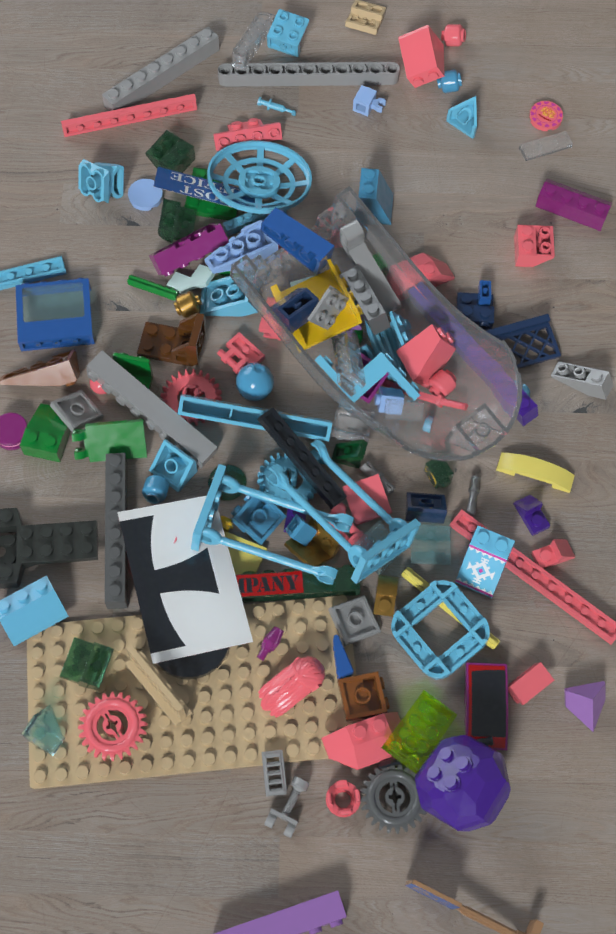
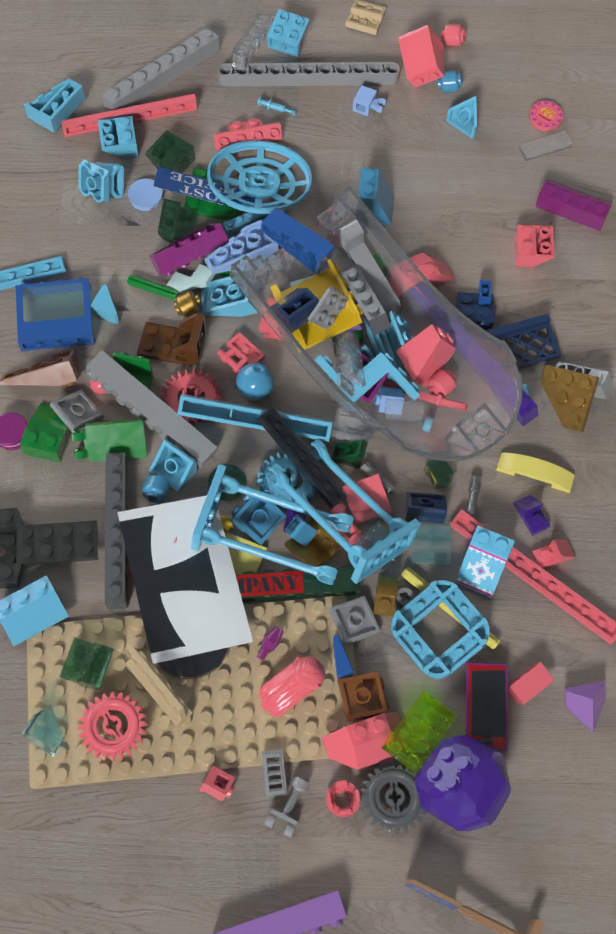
(56, 105): none -> medium azure wedge
(103, 306): none -> medium azure slope
(118, 137): none -> medium azure slope
(220, 778): none -> coral brick
(410, 595): none -> light grey bush
(570, 395): none -> pearl gold plate

